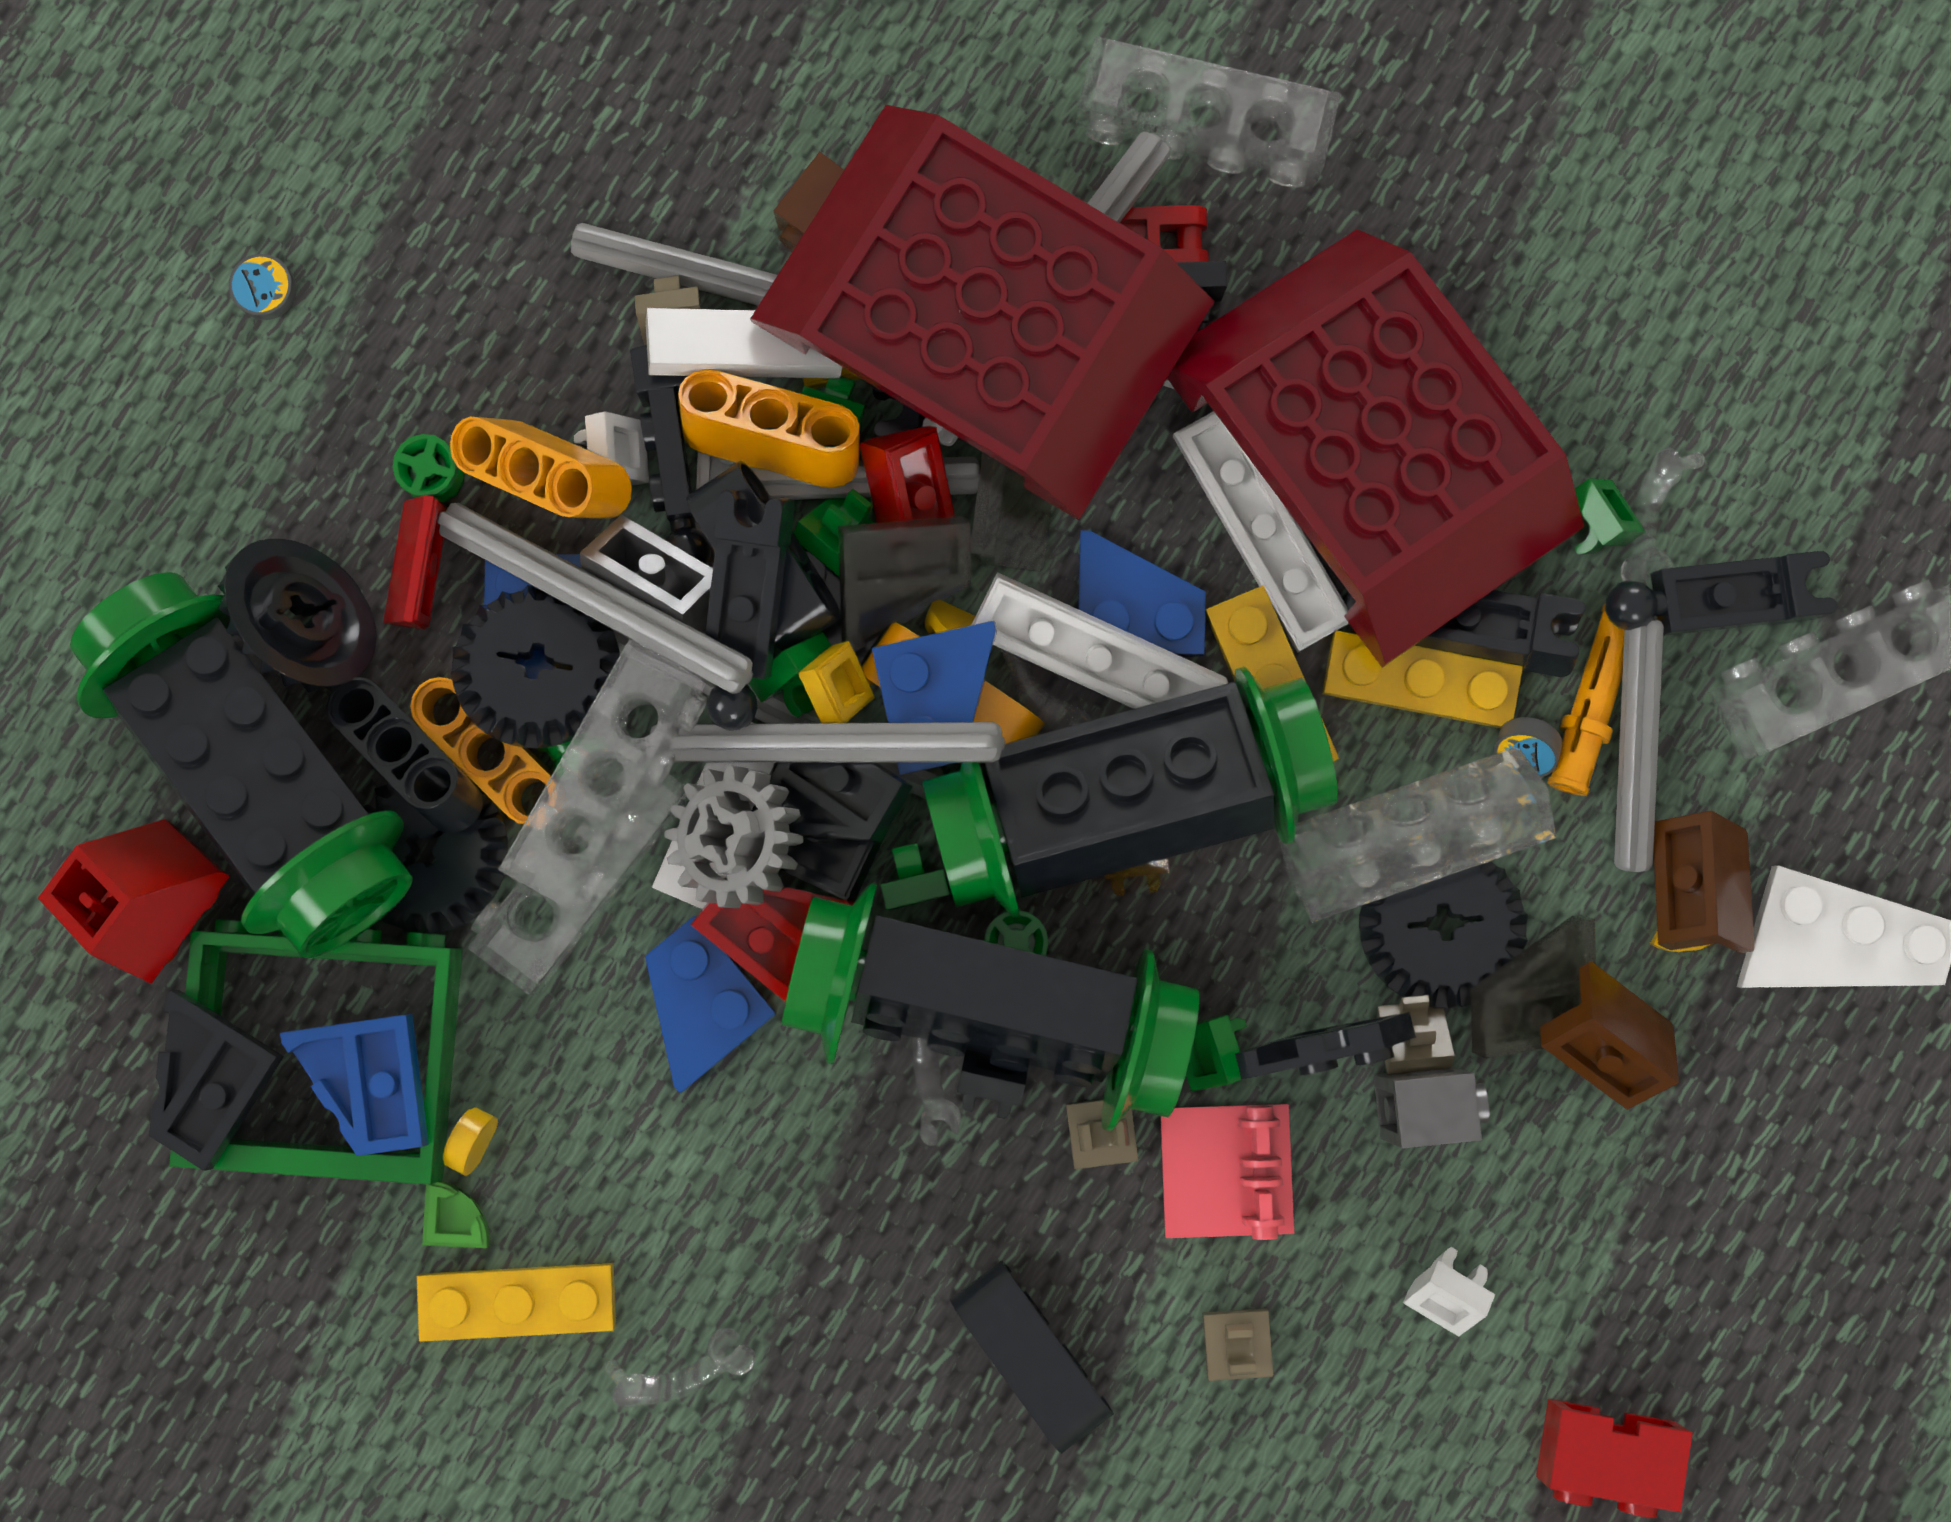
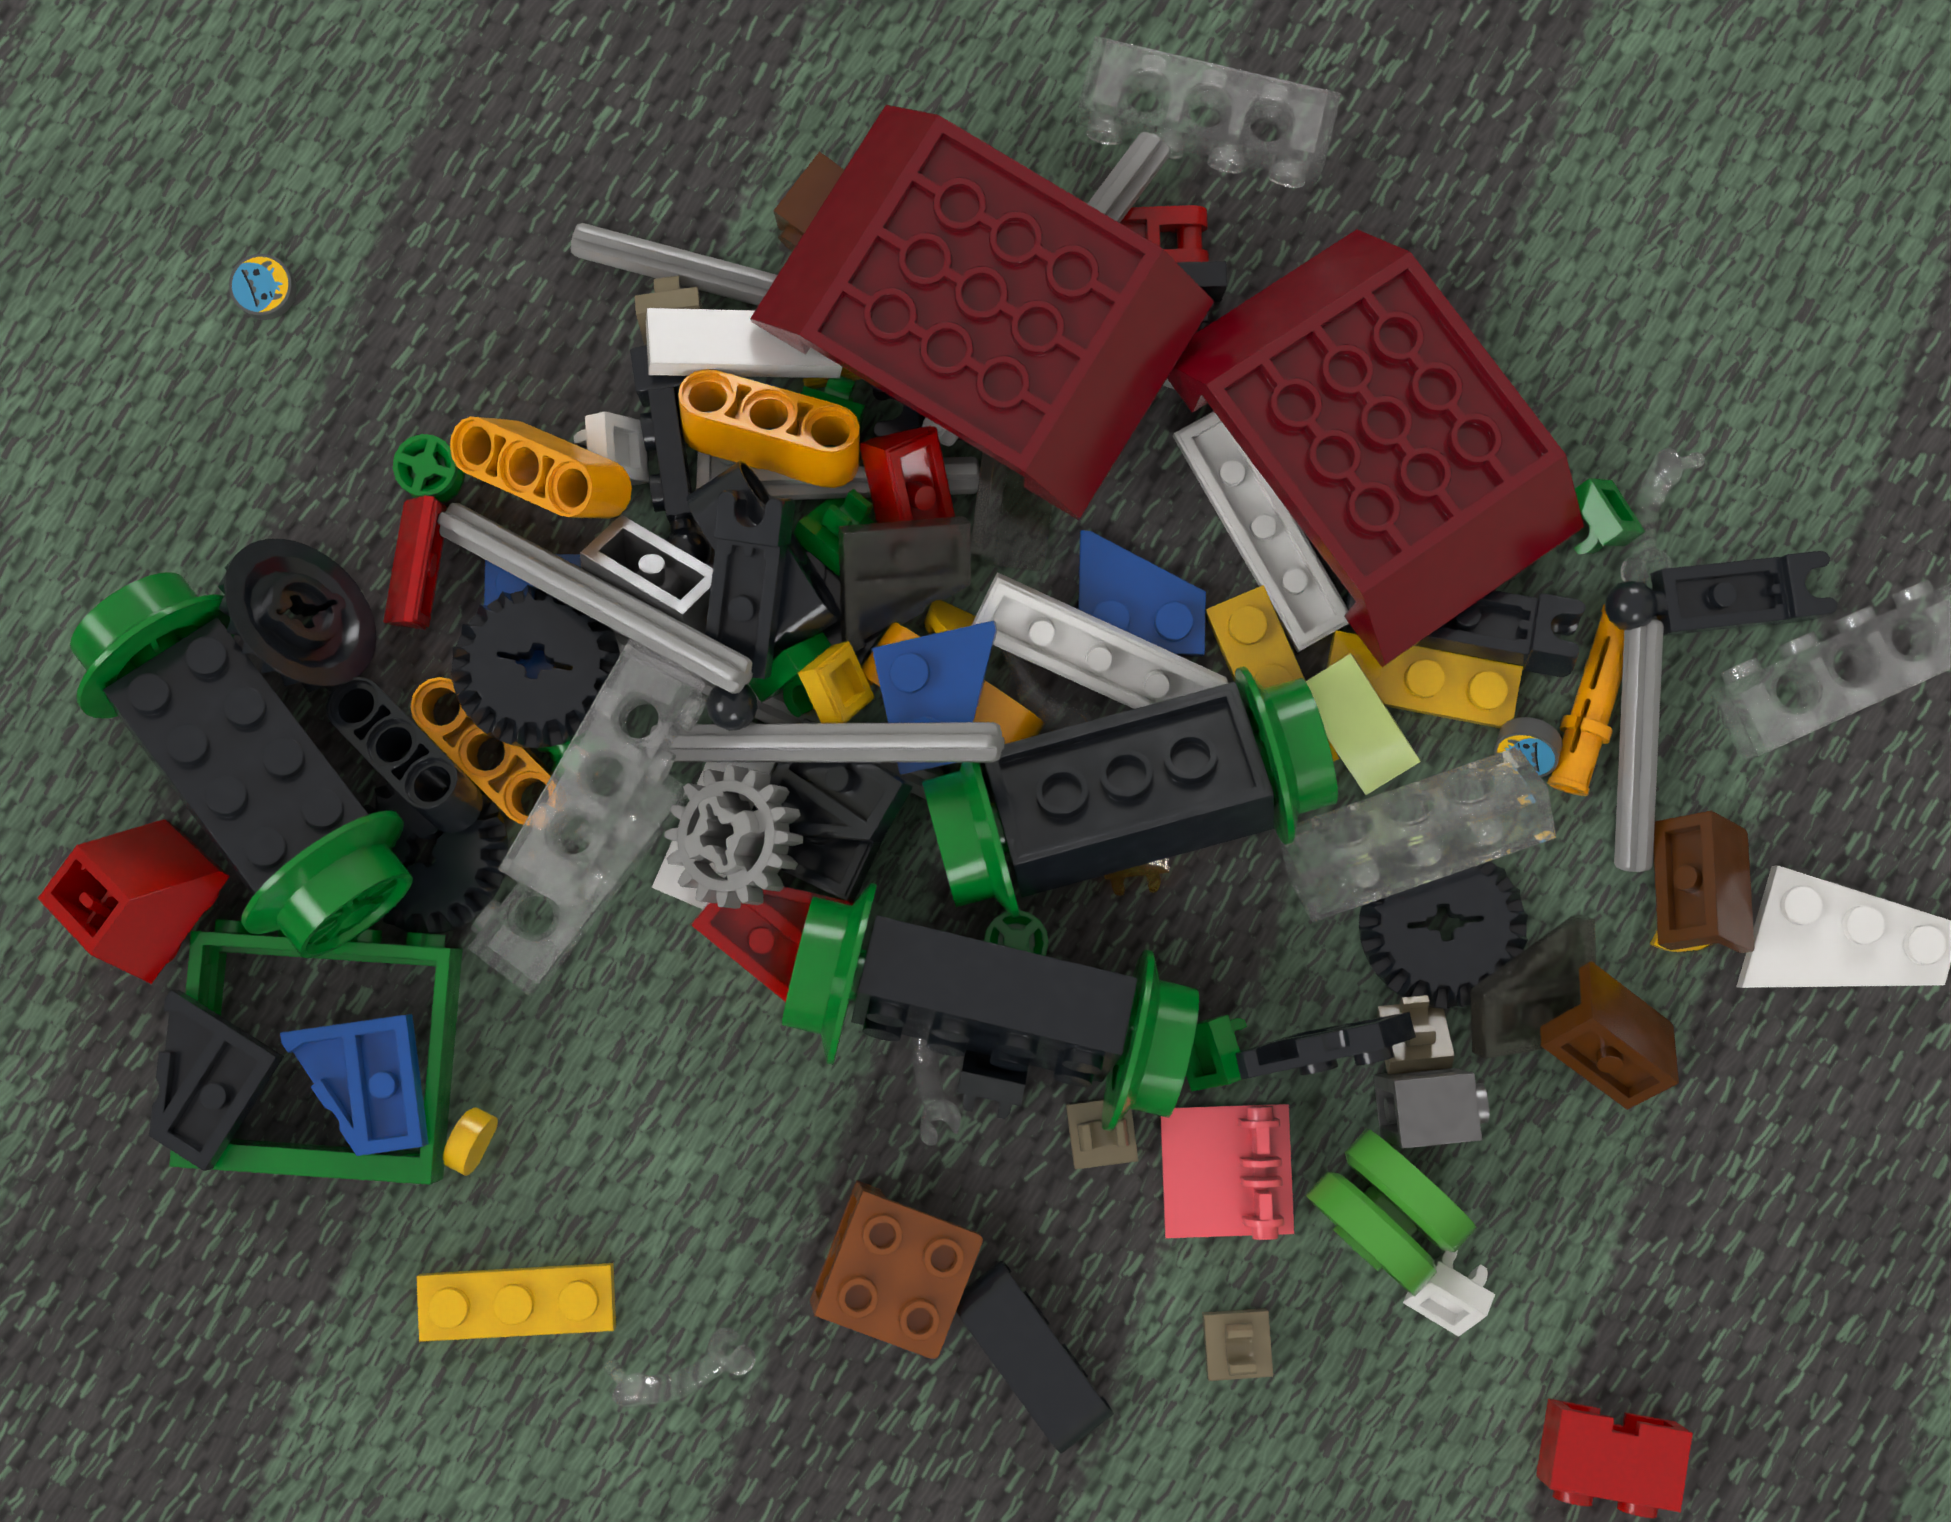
(453, 1218): bright green tile -> none
(701, 1003): blue wing -> none
(895, 1272): none -> dark orange bracket
(913, 883): green tile -> none
(1360, 725): none -> yellowish green slope
(1390, 1211): none -> bright green wheel

